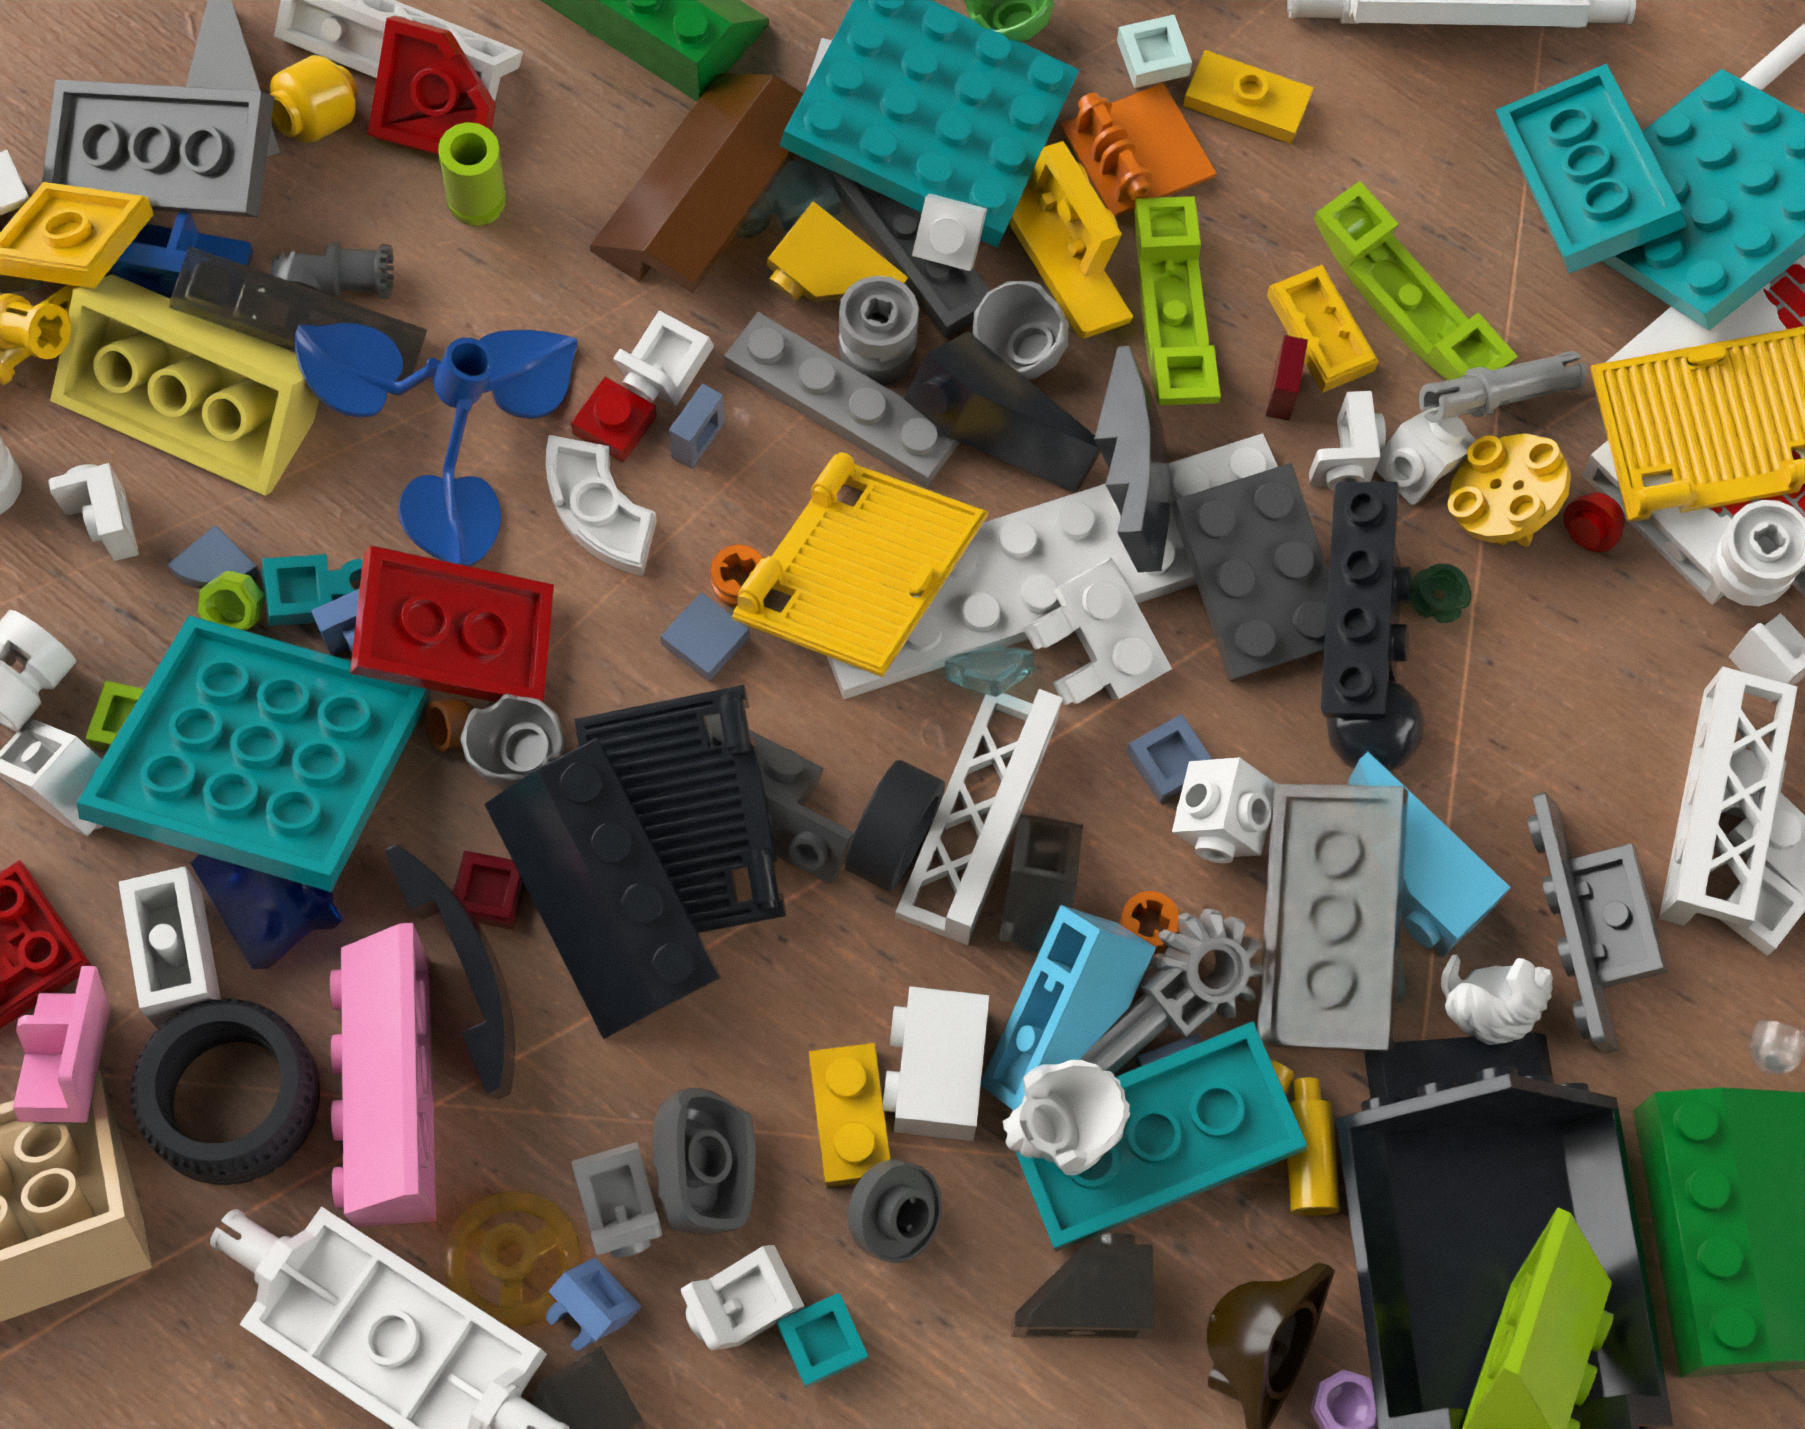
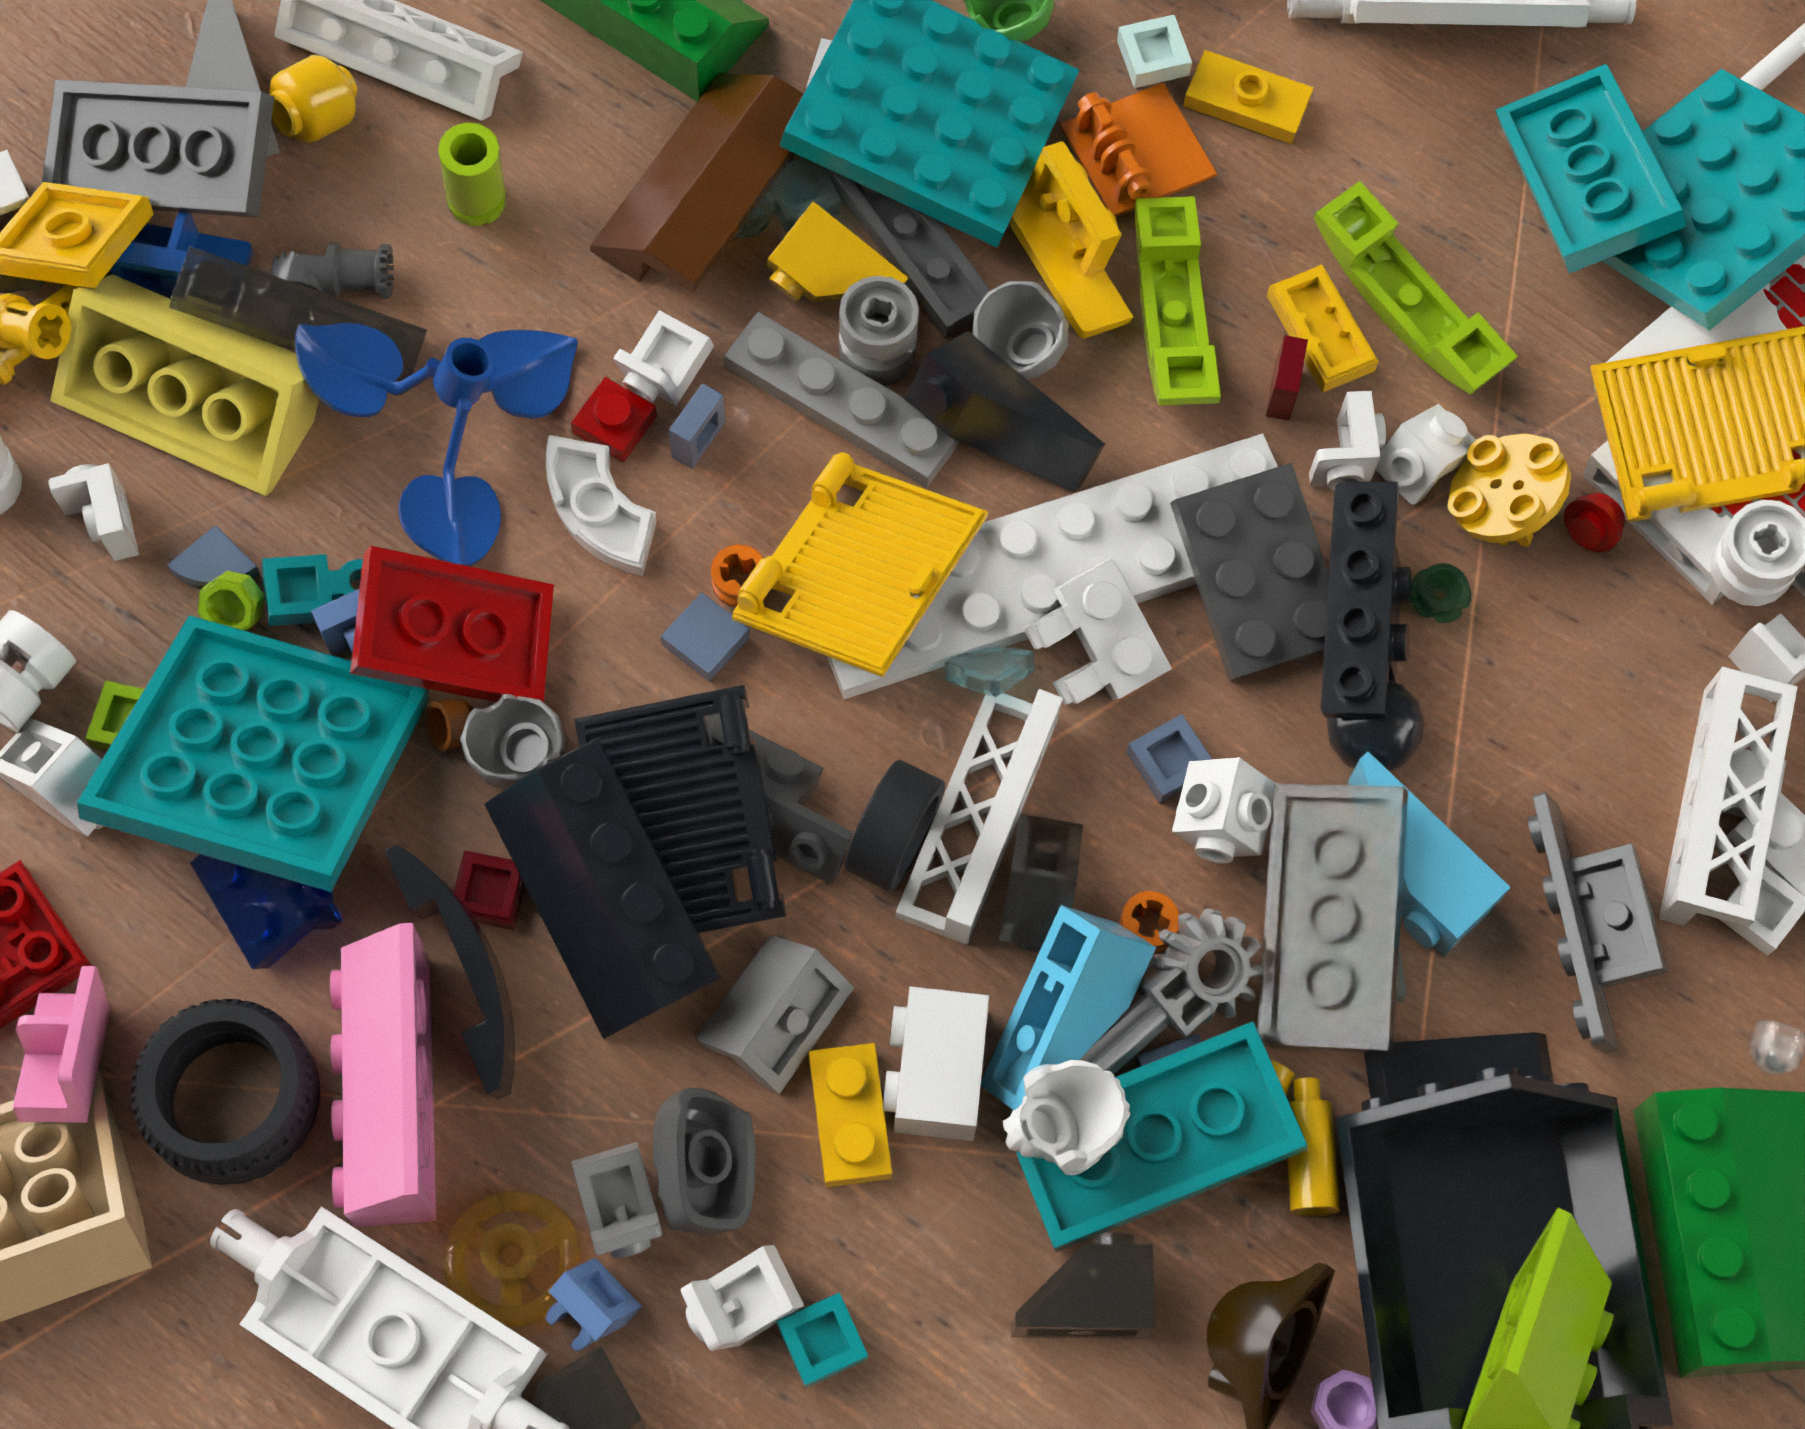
(168, 943): white brick -> none
(425, 87): red plate -> none
(776, 1011): none -> light grey panel
(894, 1211): dark grey plate -> none
(949, 232): white plate -> none
(1137, 460): slope -> none
(1486, 389): light grey pin -> none
(1496, 1001): white hair -> none

